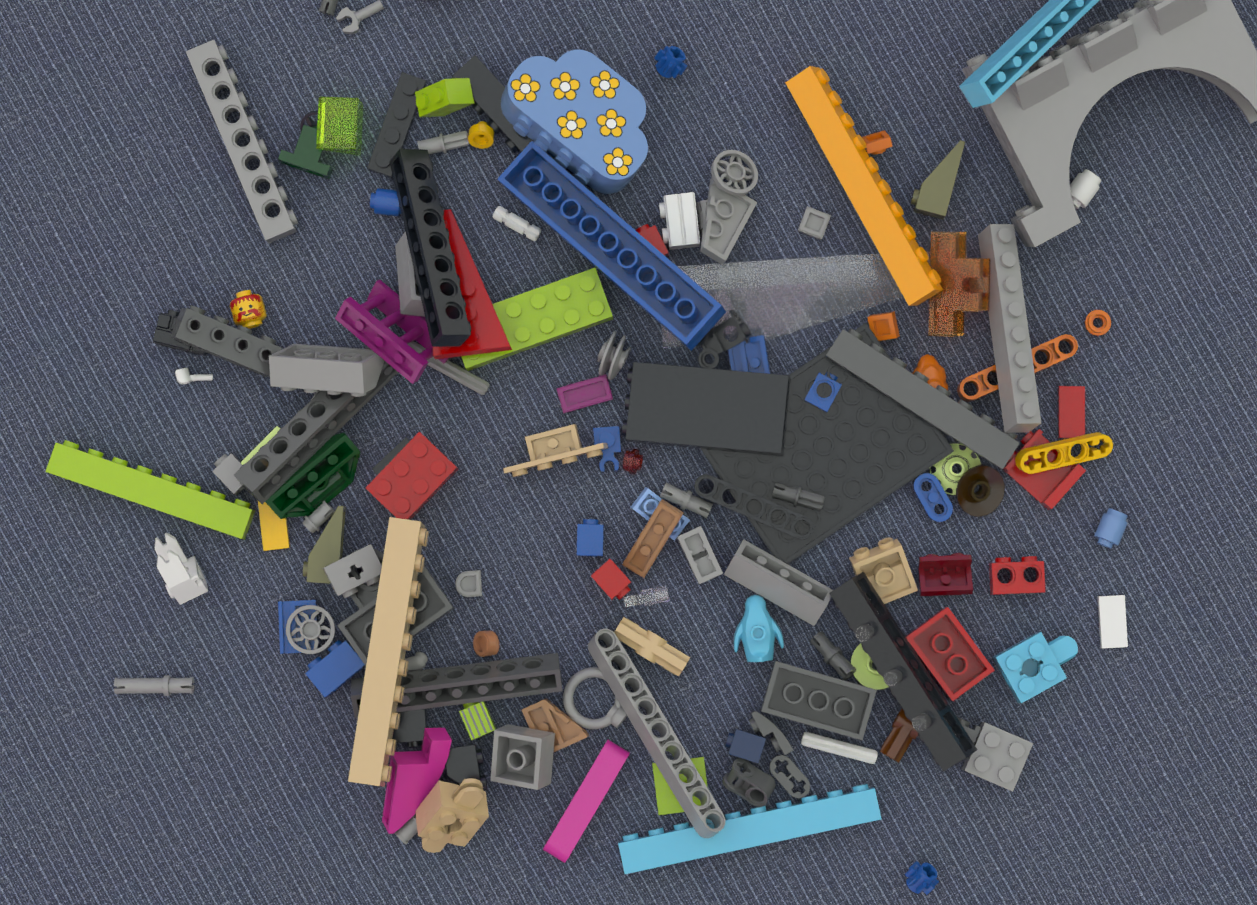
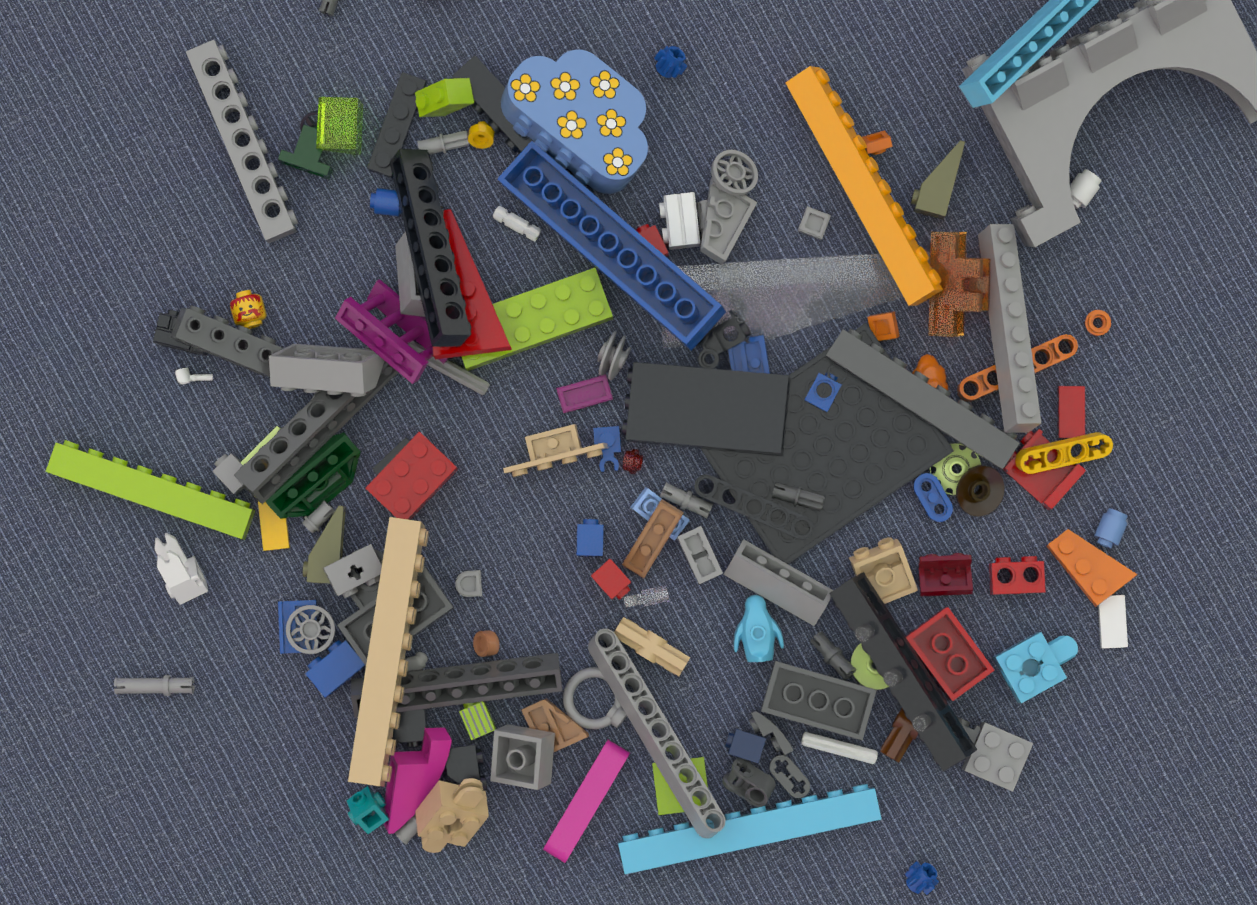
(358, 16): light grey bar -> none
(367, 809): none -> teal brick
(1089, 567): none -> orange wing

